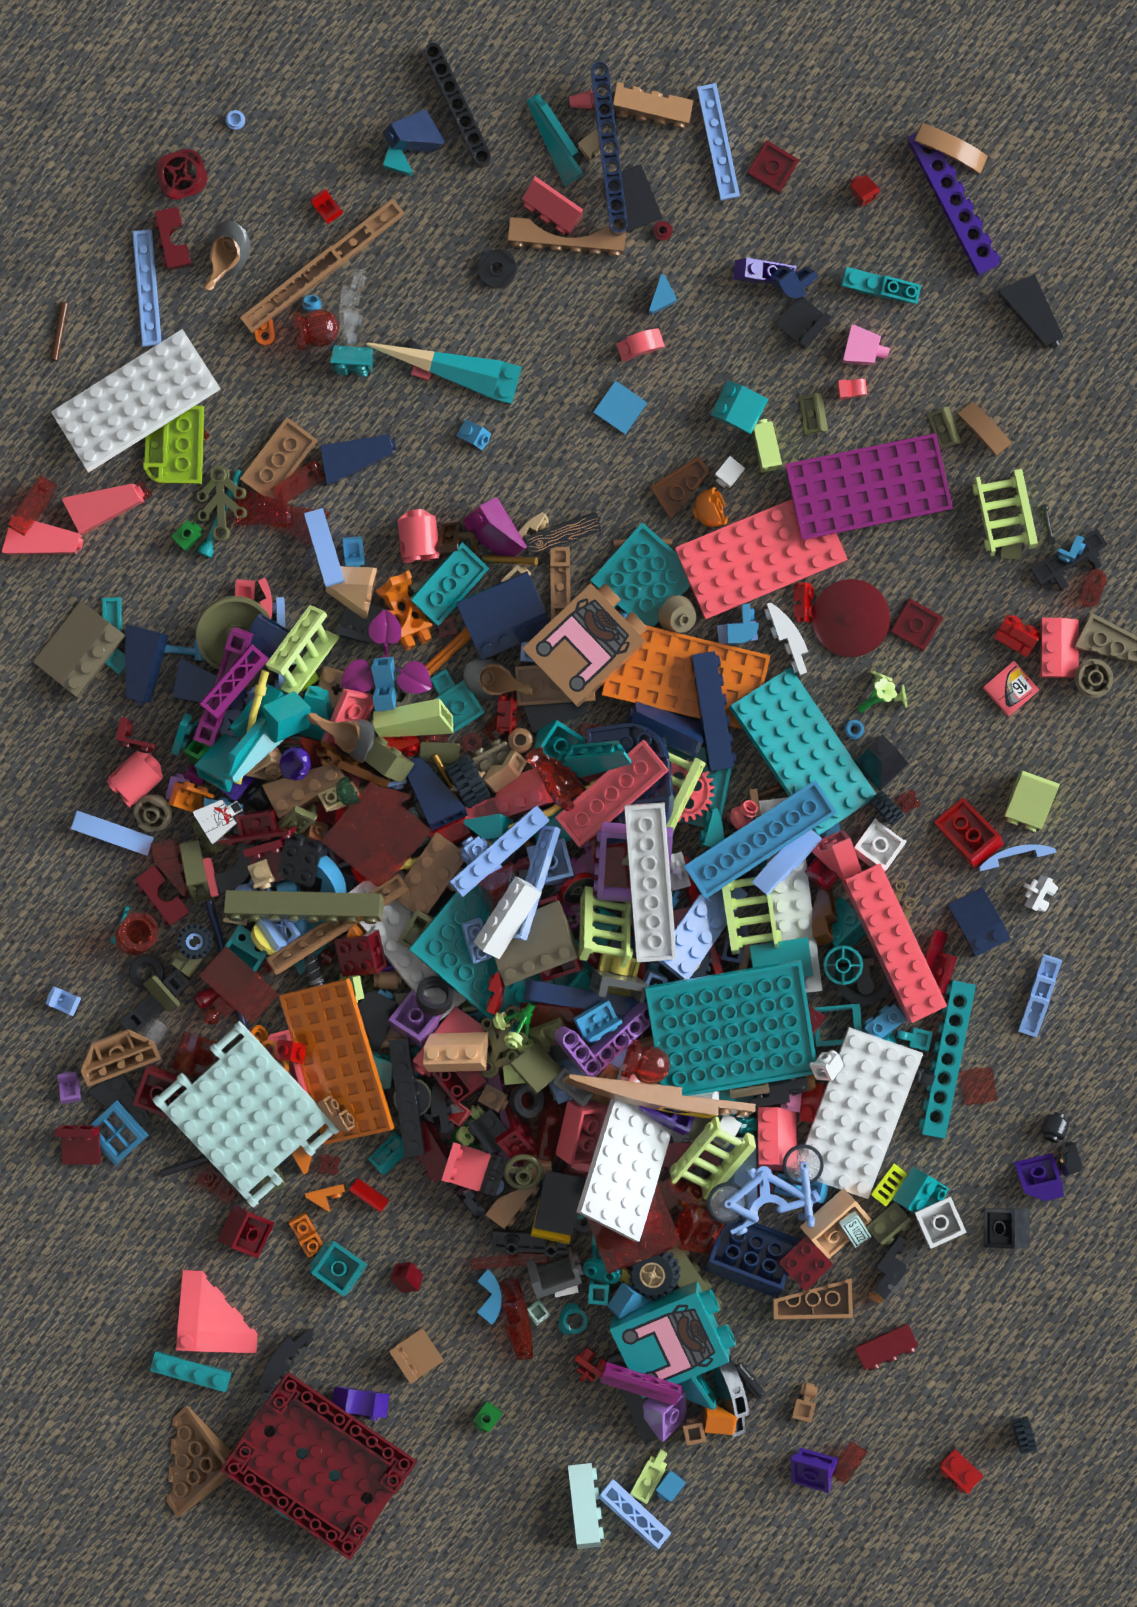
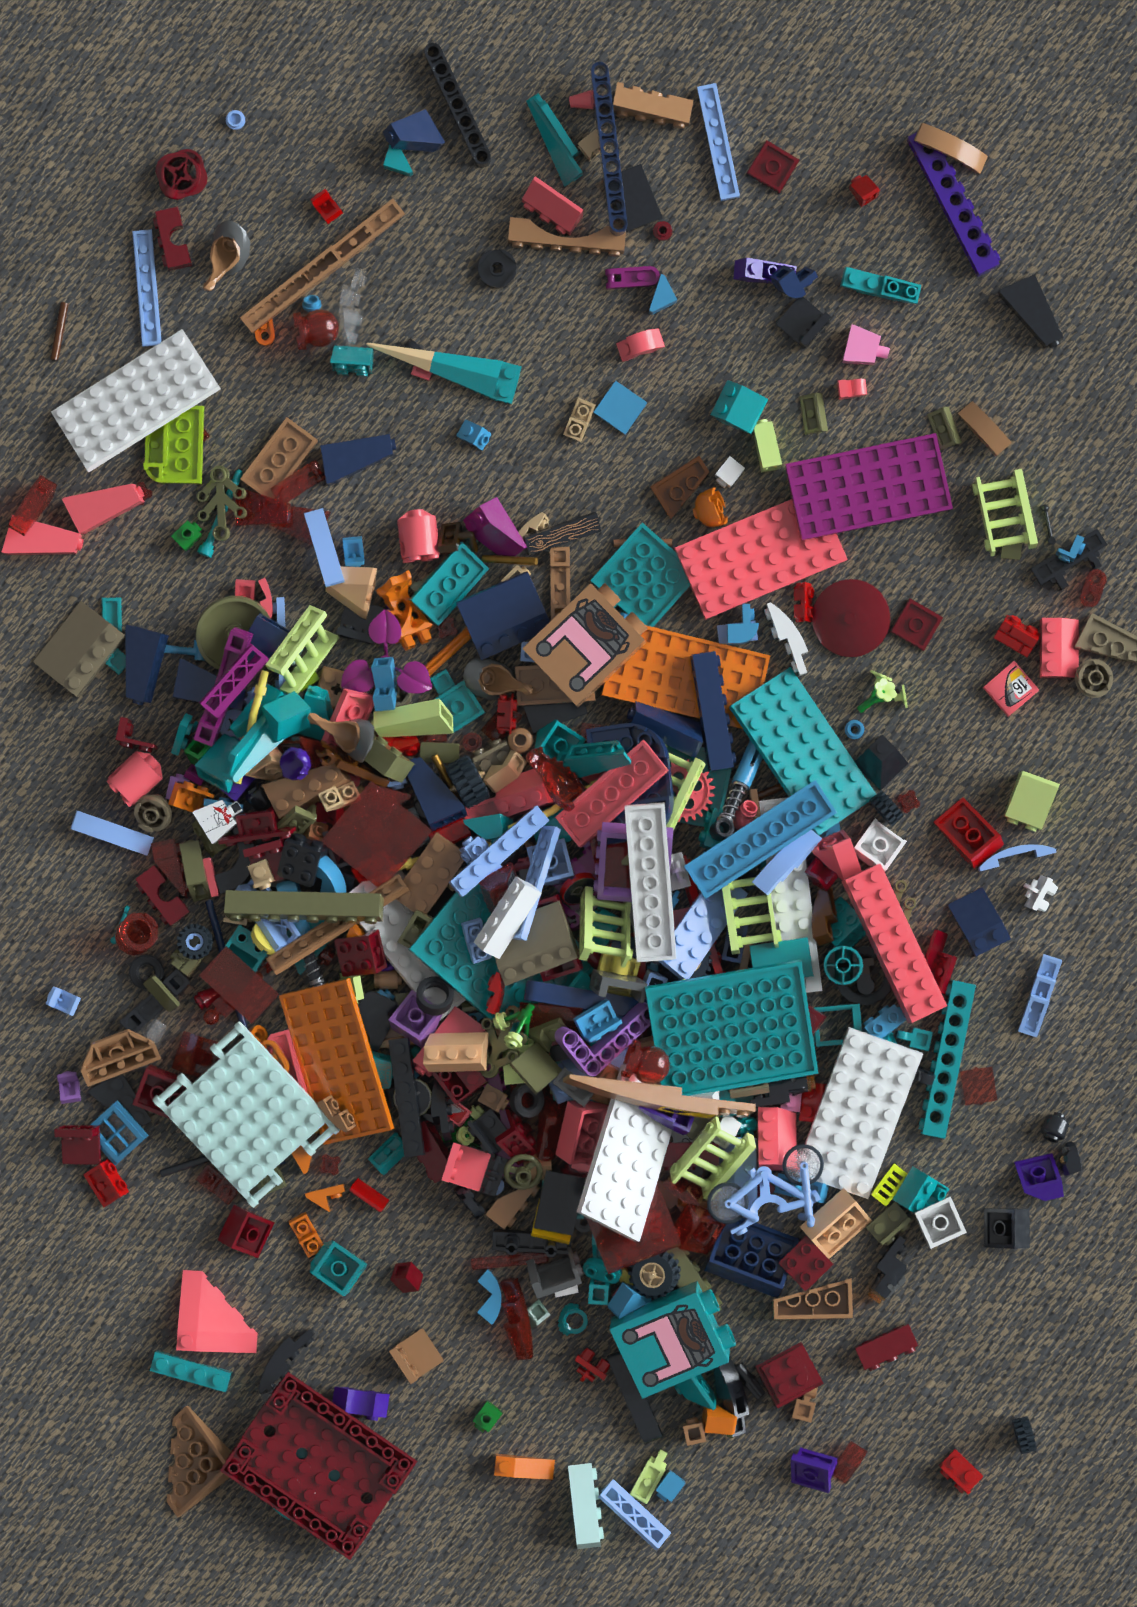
(106, 1182): none -> red bracket
(290, 1051): red bracket -> none
(346, 793): clear green hair -> none
(524, 1467): none -> orange slope
(579, 419): none -> tan slope
(632, 277): none -> magenta plate
(641, 1384): magenta fence -> none
(664, 1417): medium lavender slope -> none
(677, 614): dark tan cone -> none
(742, 781): none -> piece
(788, 1375): none -> dark red piece
(826, 1066): white brick -> none
(855, 1229): light aqua tile -> none

